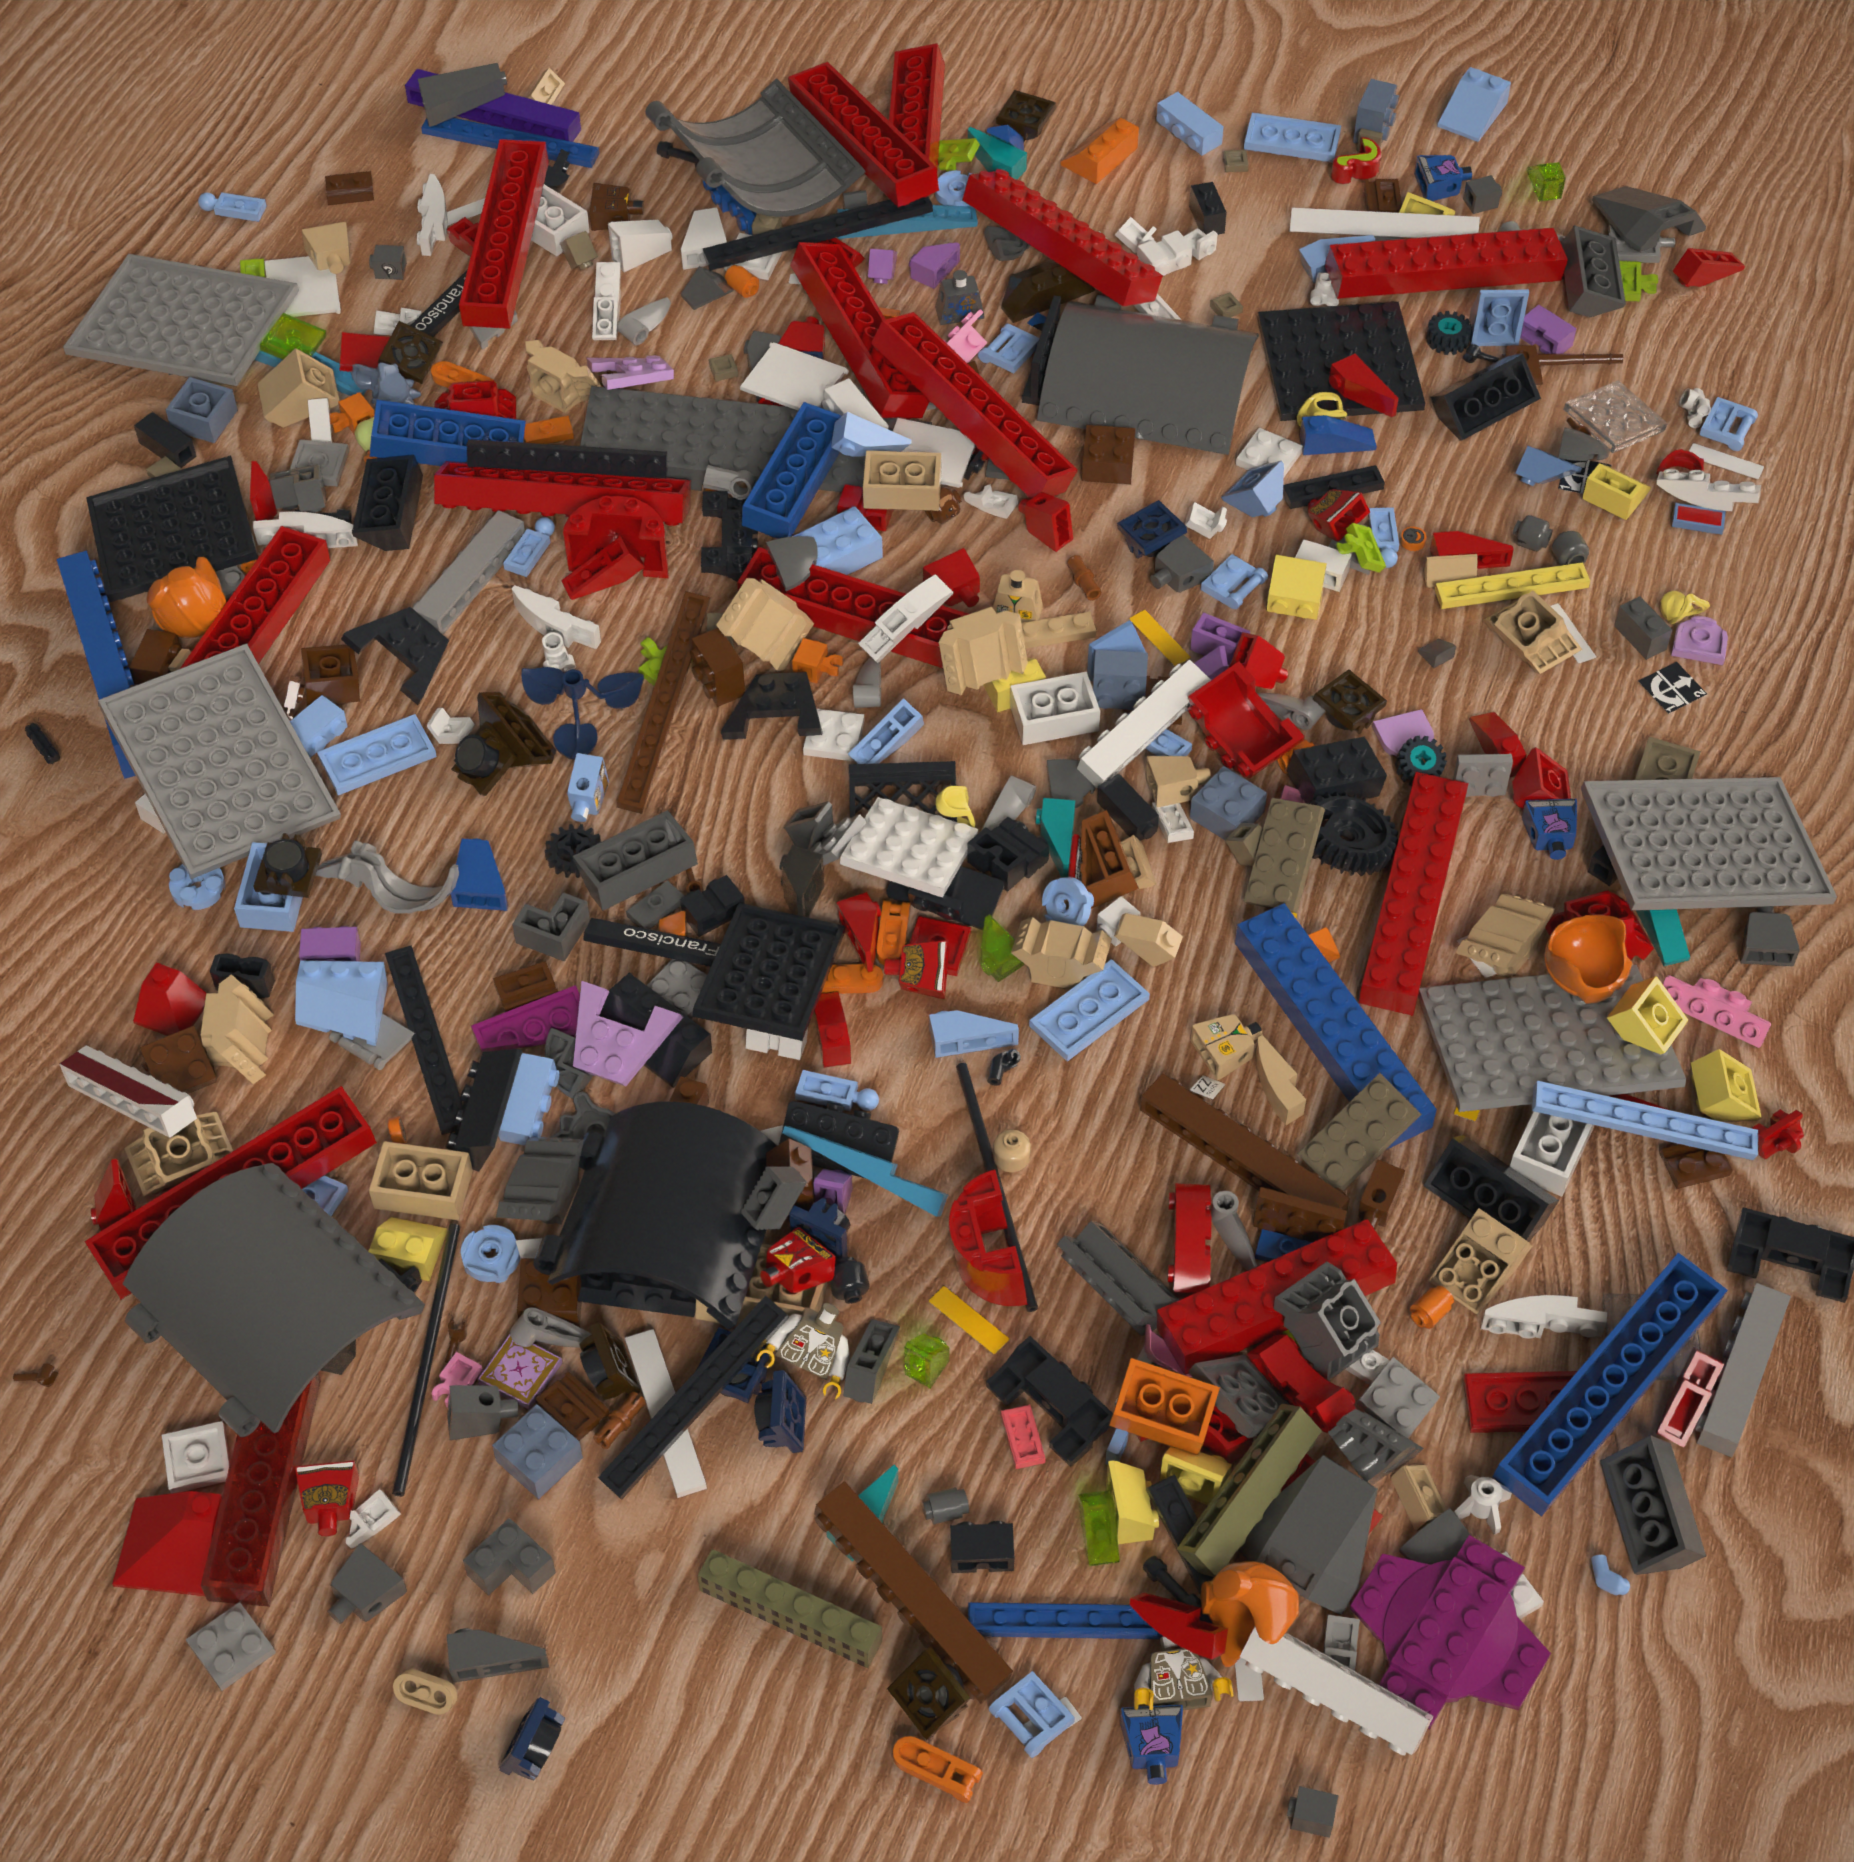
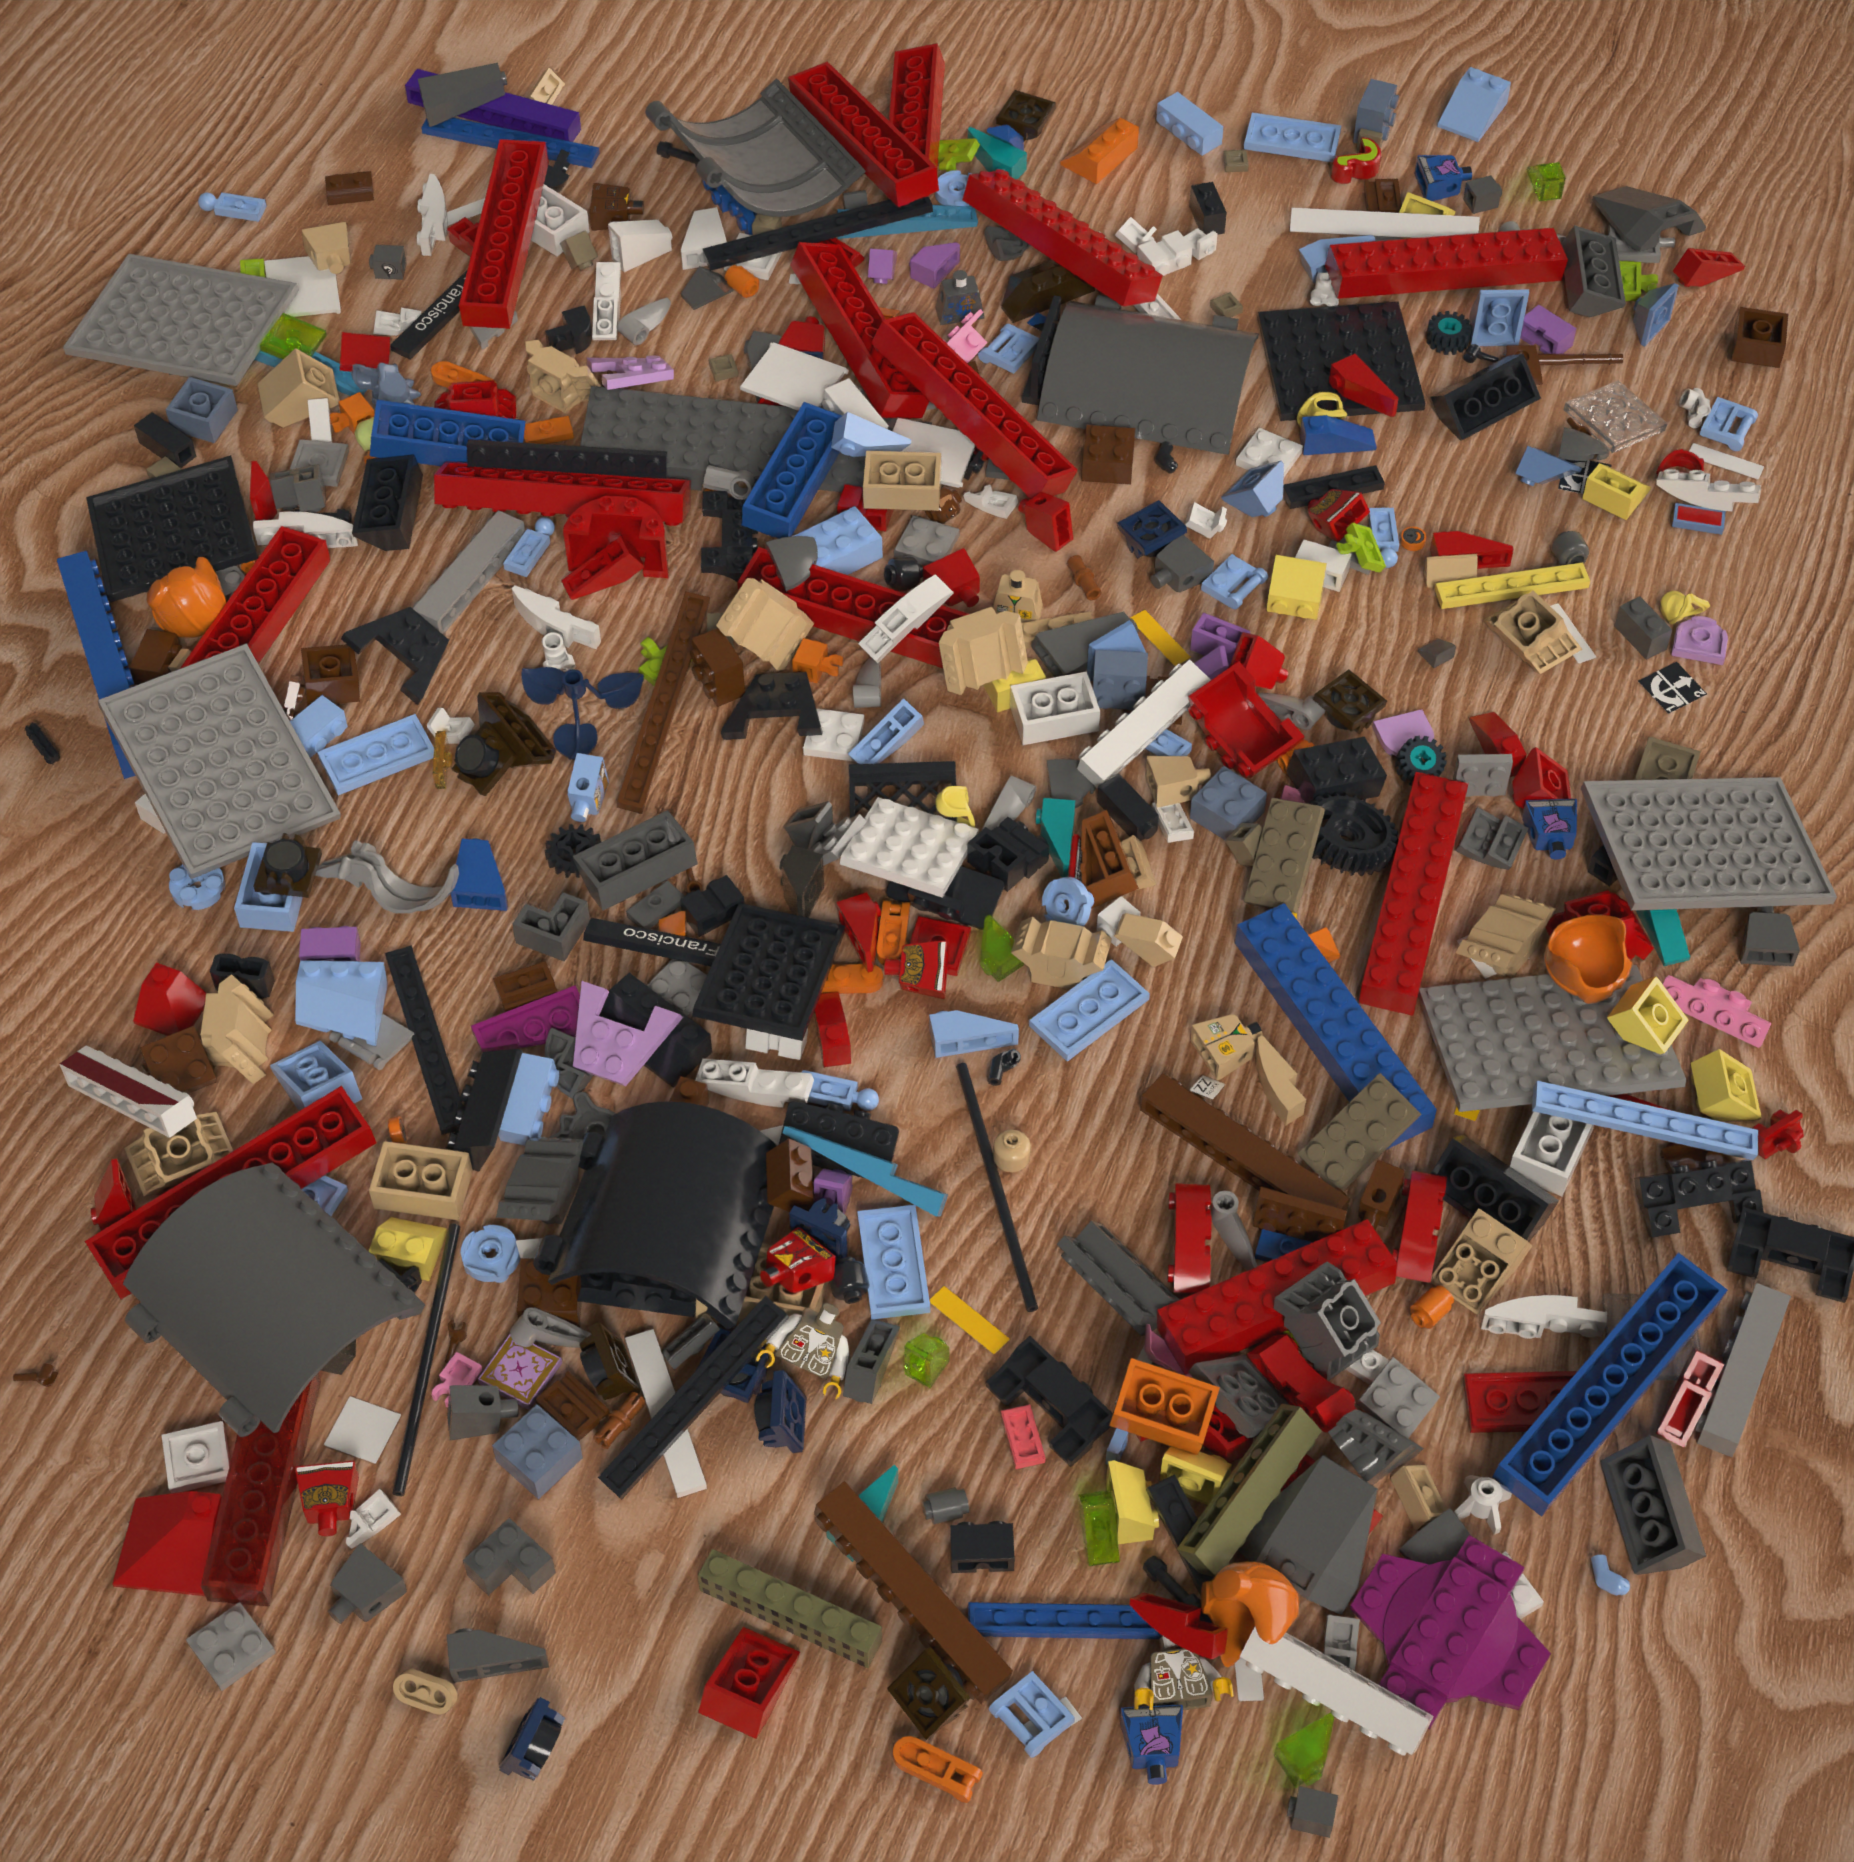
(314, 1074): none -> light blue slope
(362, 1429): none -> white sticker
(411, 352): dark brown piece -> none
(442, 760): none -> clear yellow plate
(574, 333): none -> black brick
(690, 1341): none -> dark grey plate
(748, 1682): none -> red slope
(754, 1085): none -> white slope
(773, 1197): dark grey brick -> none
(893, 1262): none -> light blue plate
(903, 573): none -> black head
(926, 540): none -> light grey plate
(993, 1274): red cylinder -> none
(1066, 647): none -> dark grey slope
(1164, 459): none -> black arm
(1305, 1752): none -> clear neon green slope
(1421, 1218): none -> red brick
(1492, 839): none -> dark grey slope
(1532, 533): dark grey head -> none
(1654, 312): none -> medium blue slope
(1685, 1188): none -> black bracket
(1759, 337): none -> reddish brown brick

